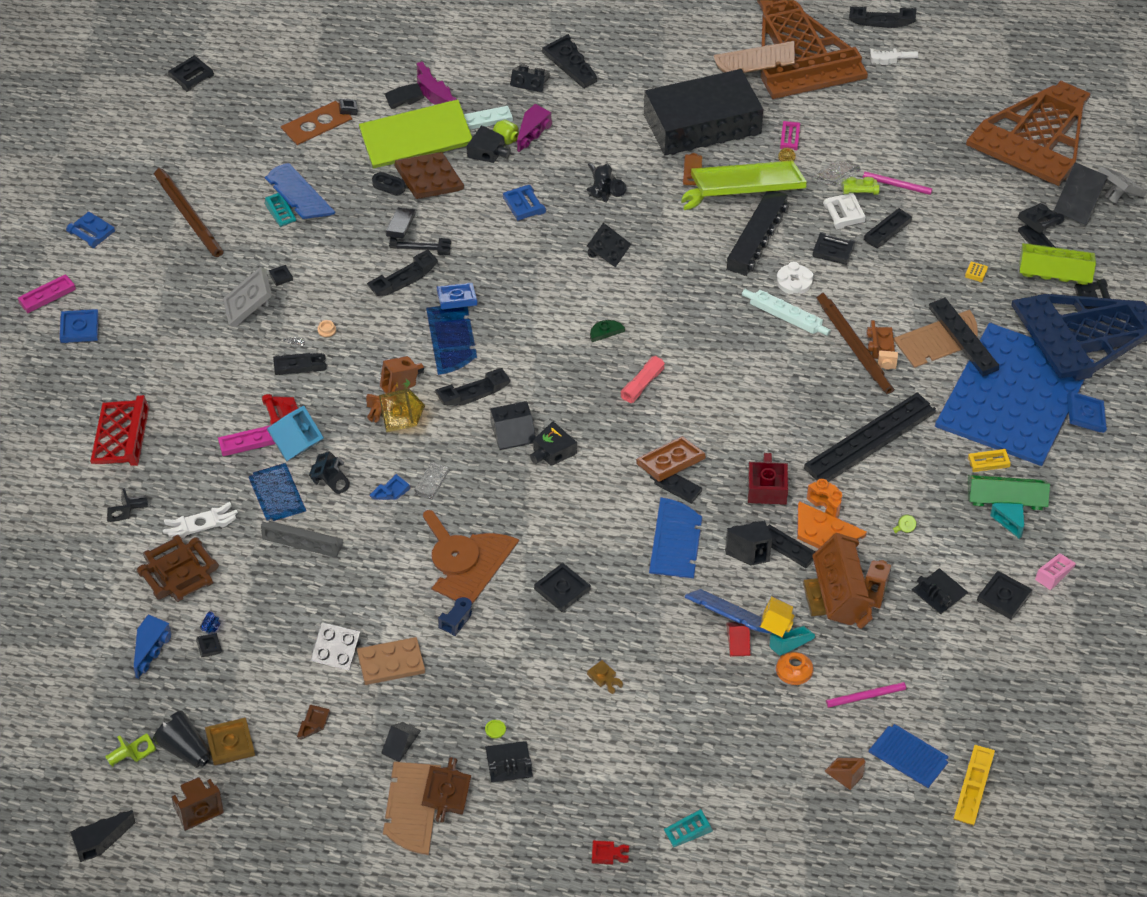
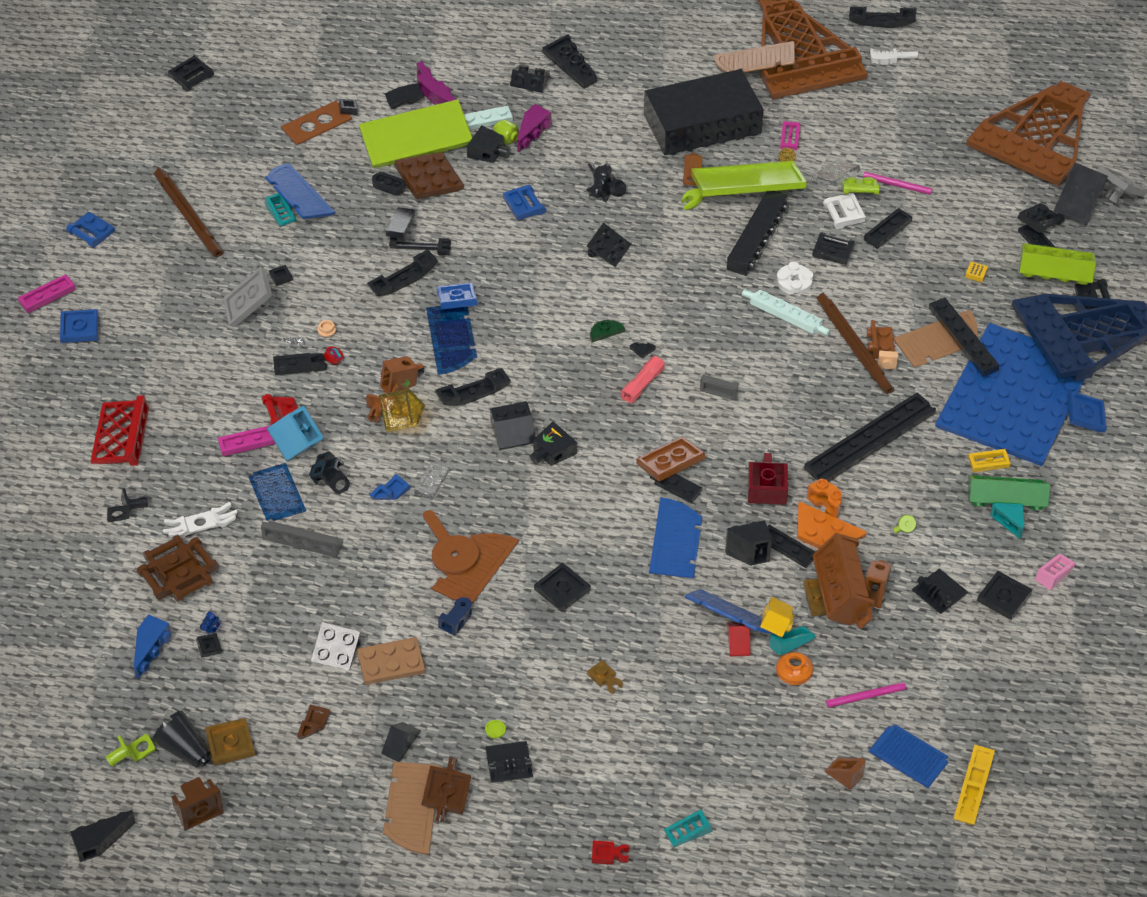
(333, 355): none -> red tile
(642, 349): none -> black tile
(719, 387): none -> dark grey tile

